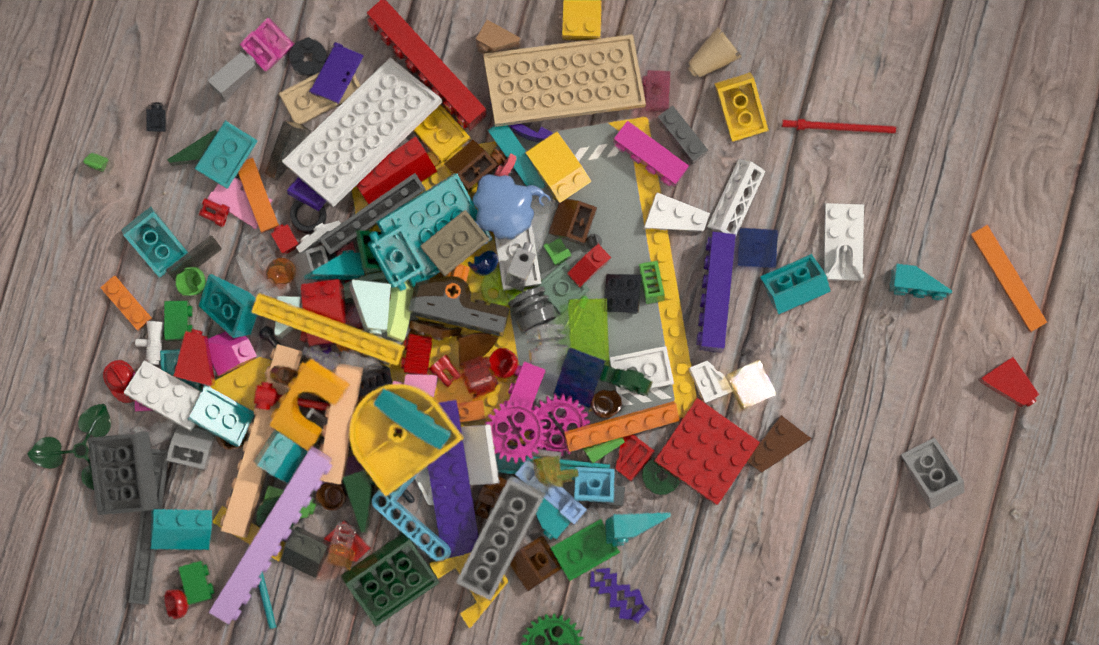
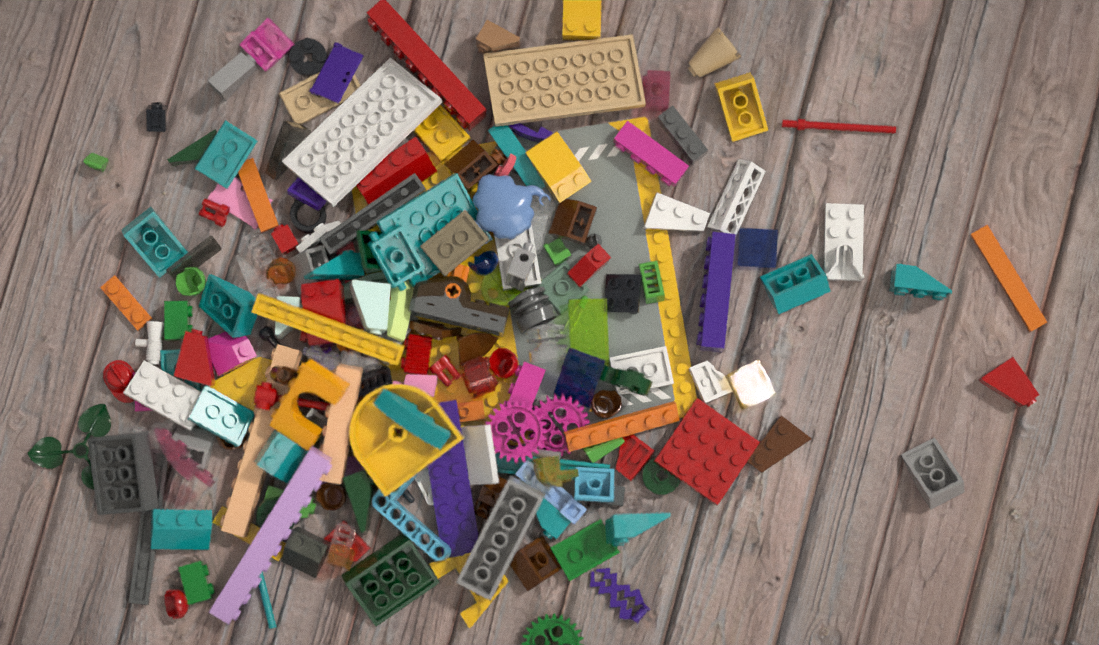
(176, 455): none -> clear pink slope

